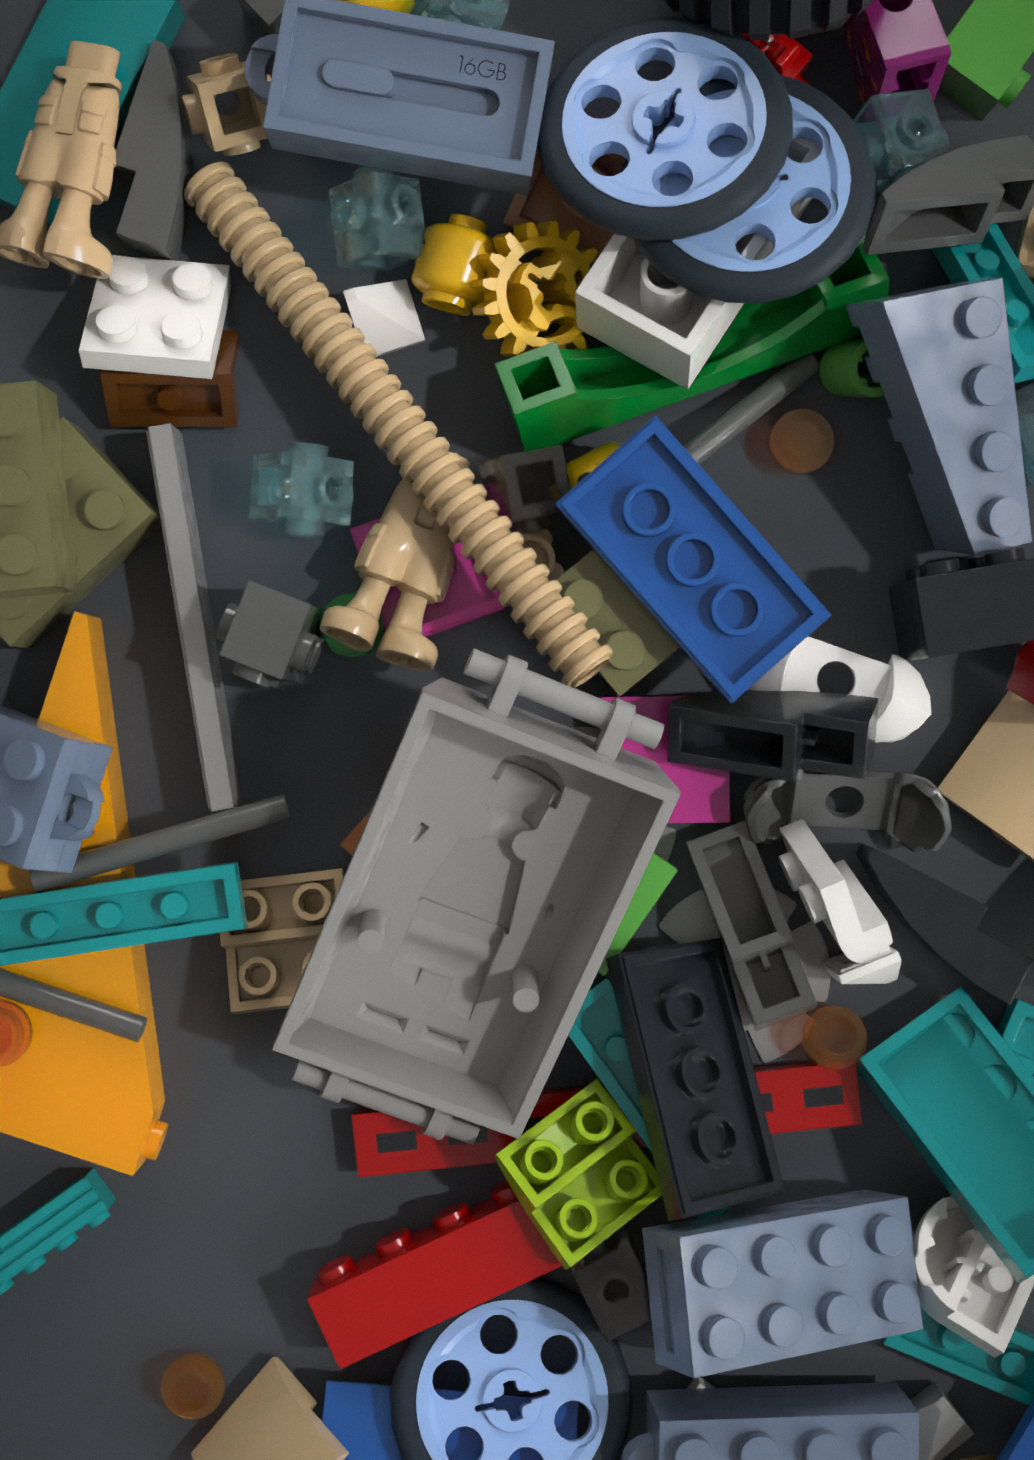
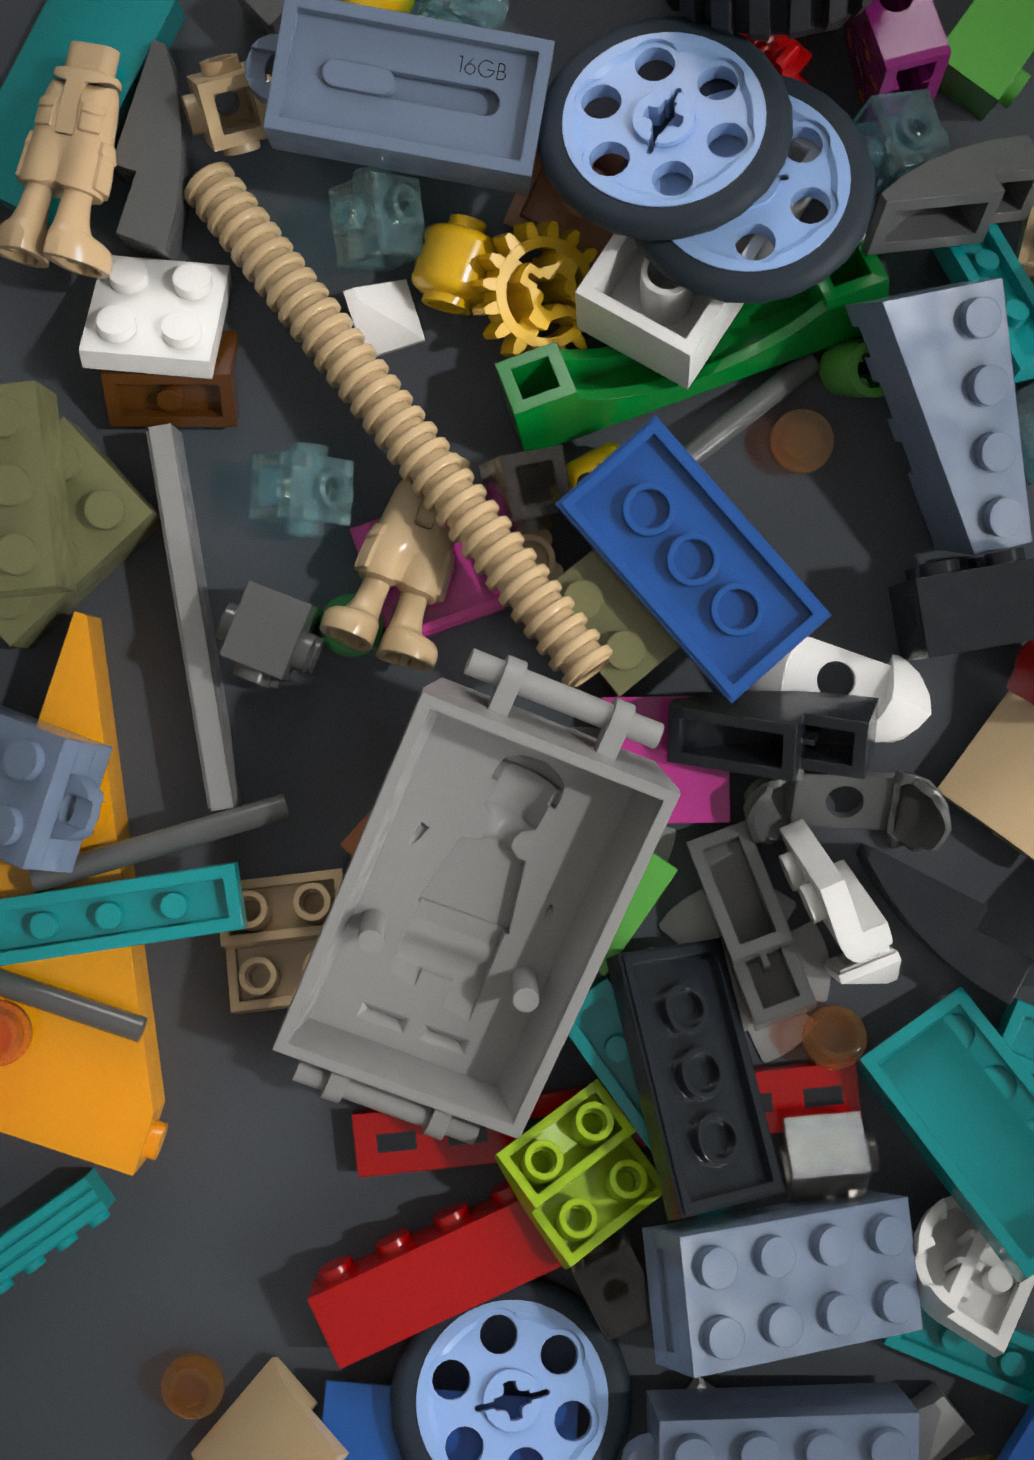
(826, 1156): none -> clear smoke brick

